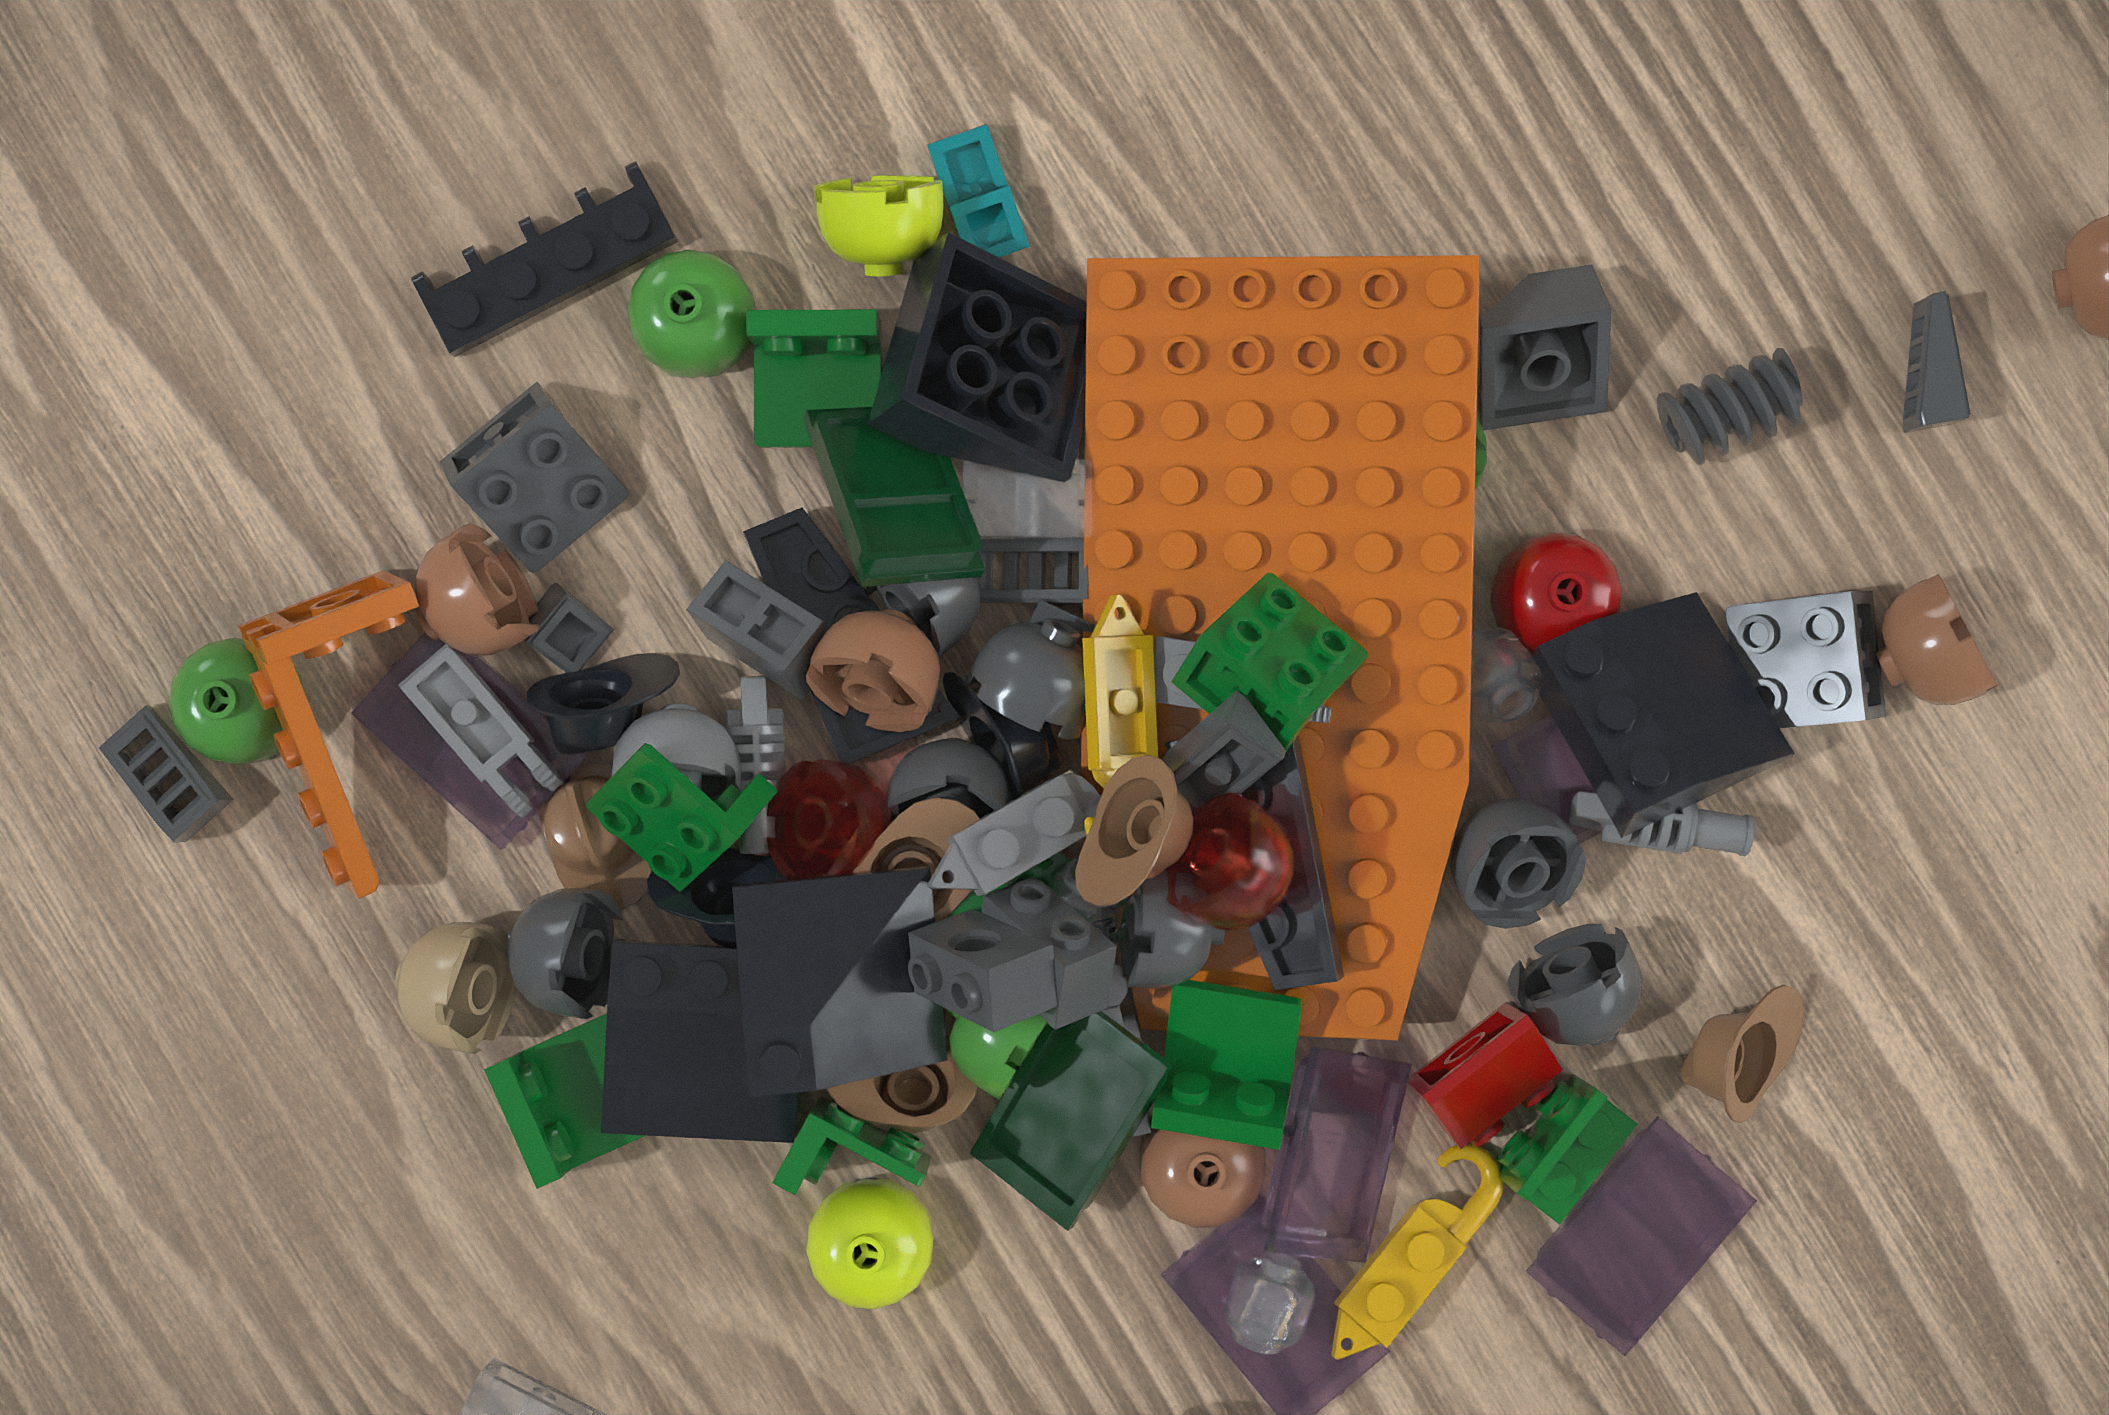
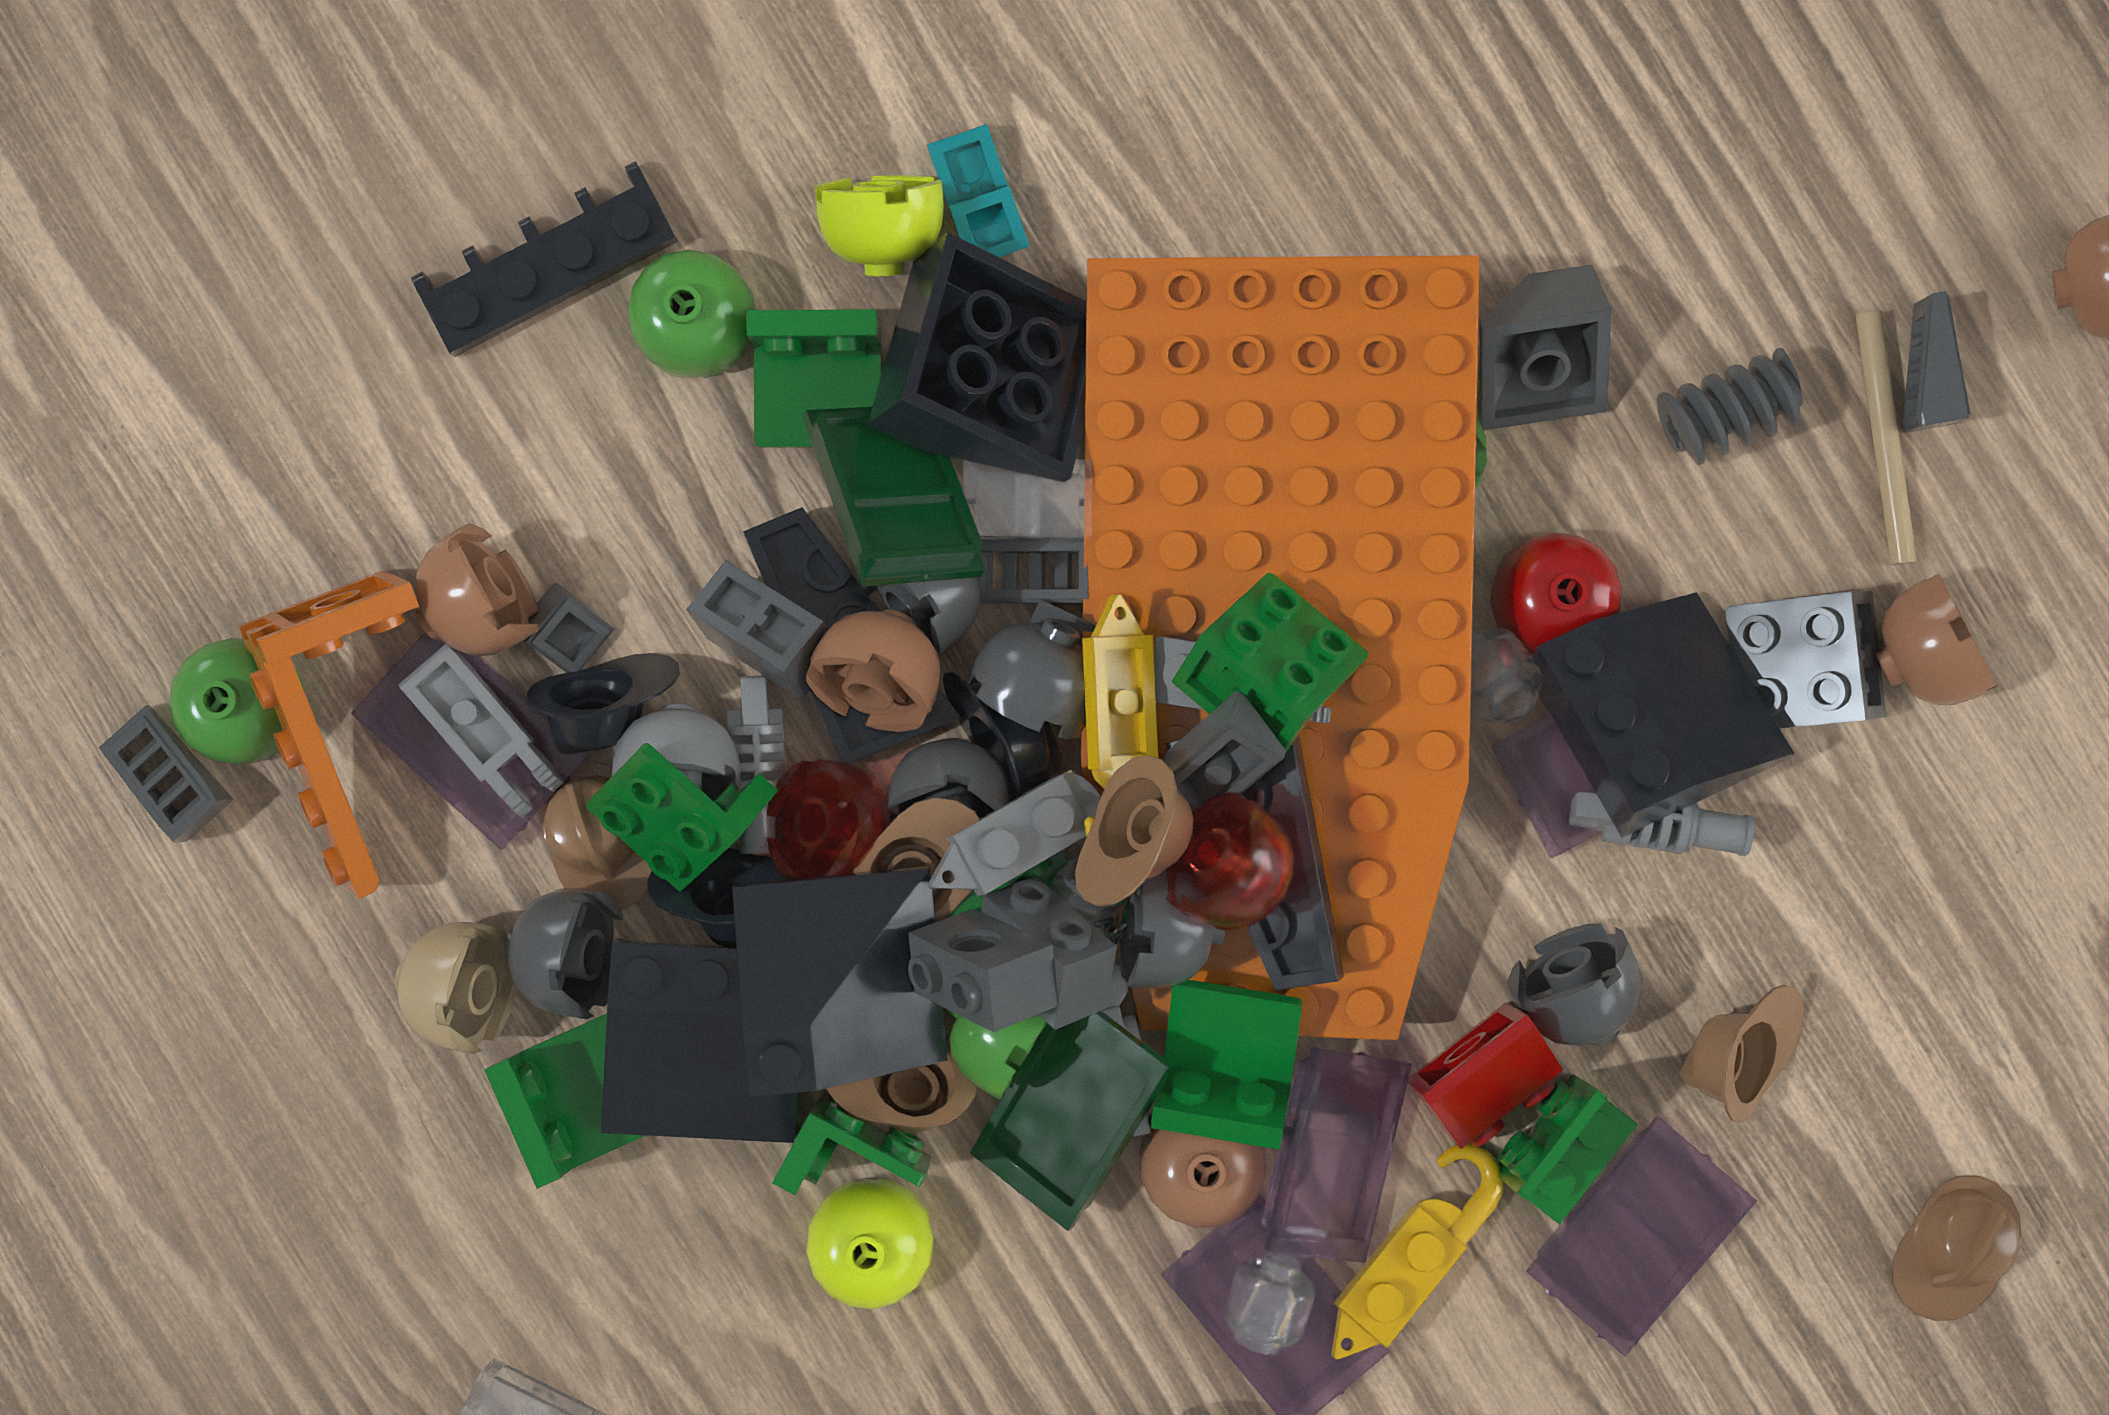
(533, 479): dark grey bracket -> none
(1515, 862): dark grey cylinder -> none
(1886, 437): none -> tan bar
(1957, 1249): none -> medium nougat piece

